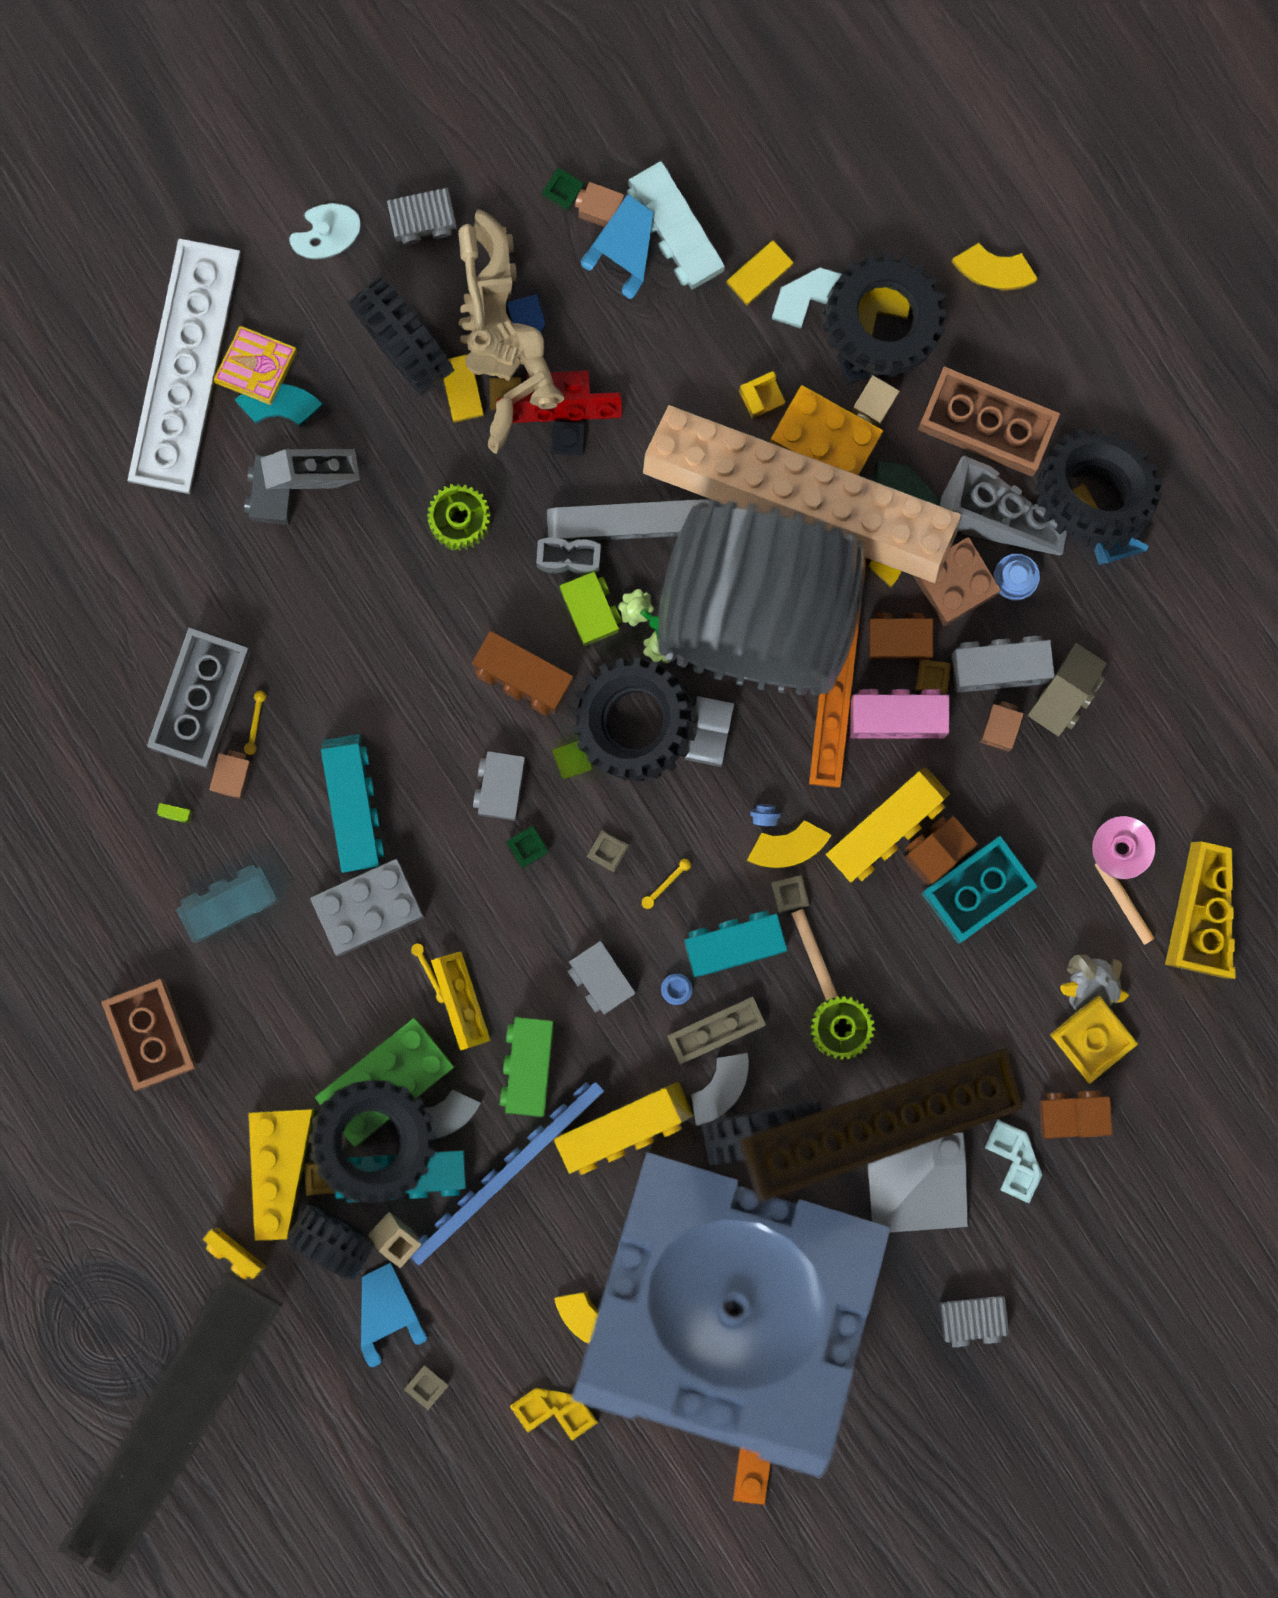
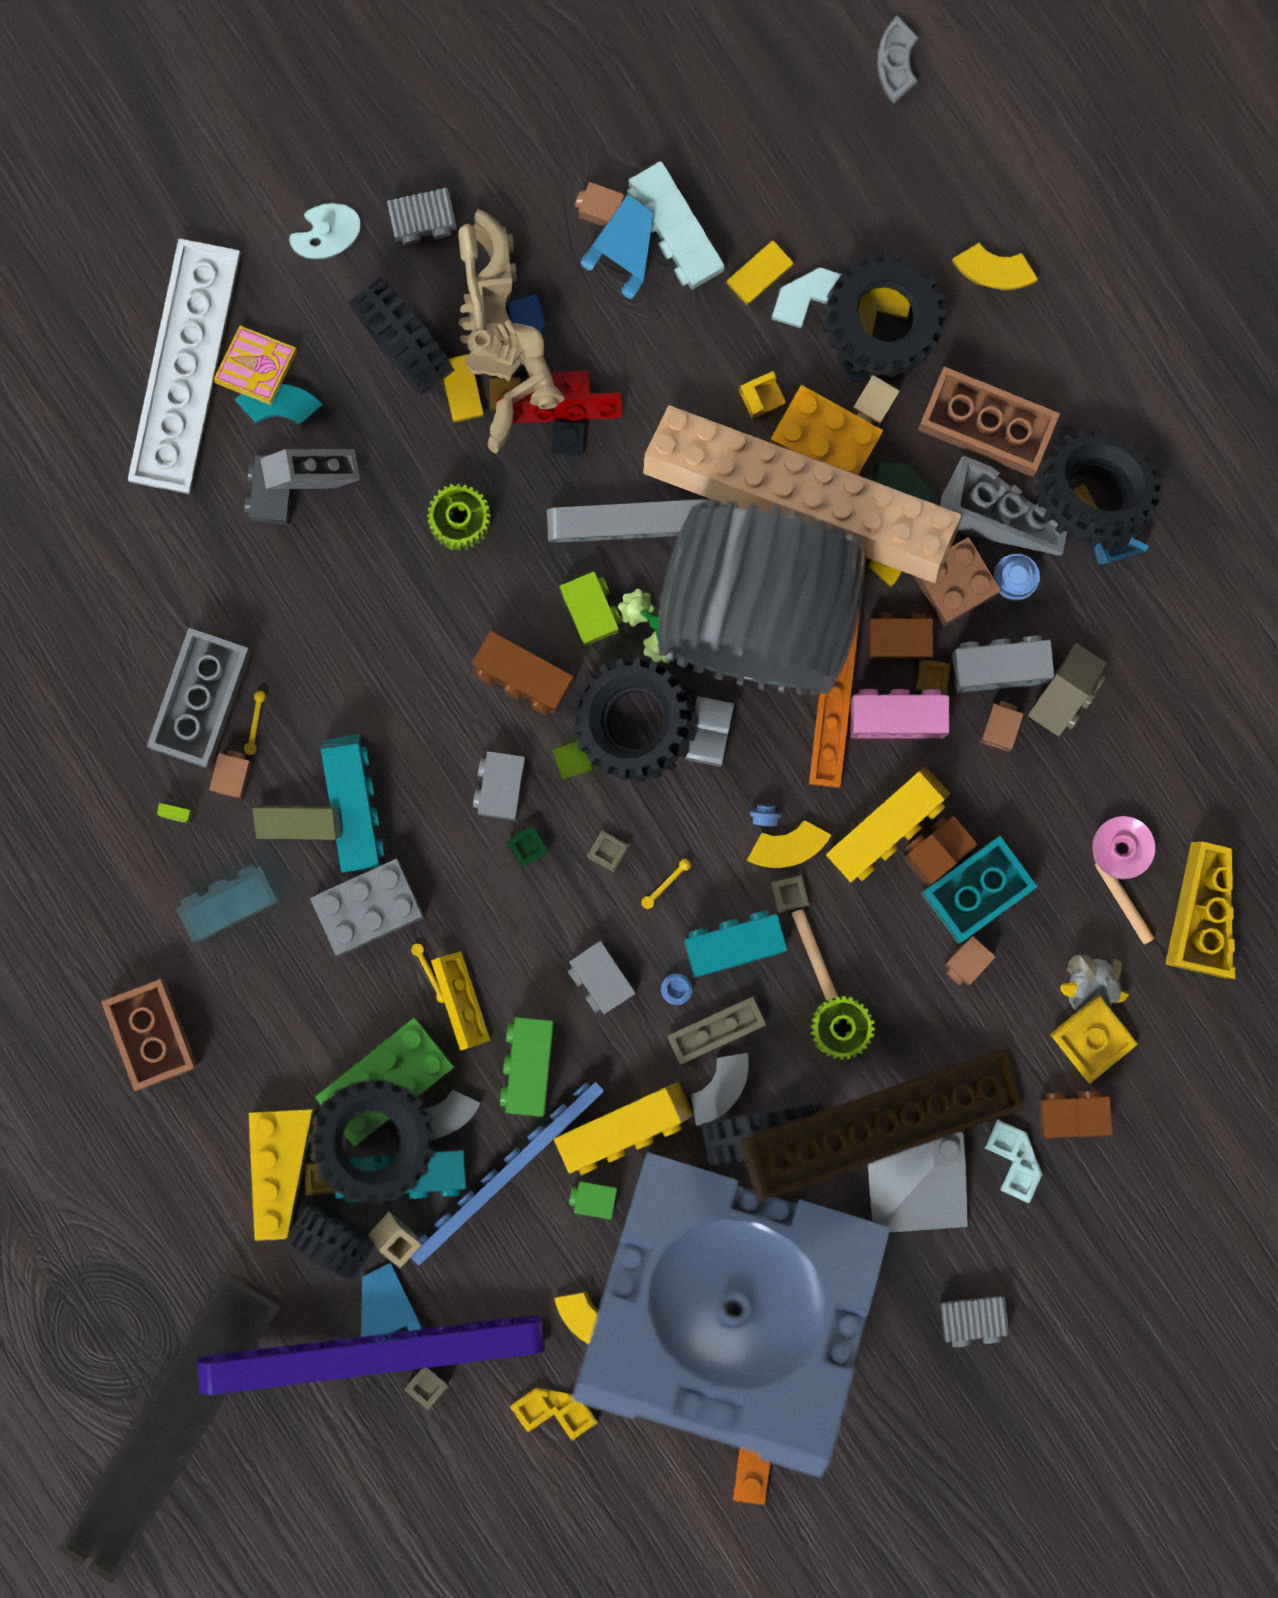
(243, 1261): yellow plate -> none
(297, 822): none -> olive tile
(370, 1355): none -> dark purple beam
(558, 556): light grey brick -> none
(562, 189): dark green plate -> none
(593, 1199): none -> bright green brick
(894, 59): none -> light grey tile
(968, 962): none -> nougat brick

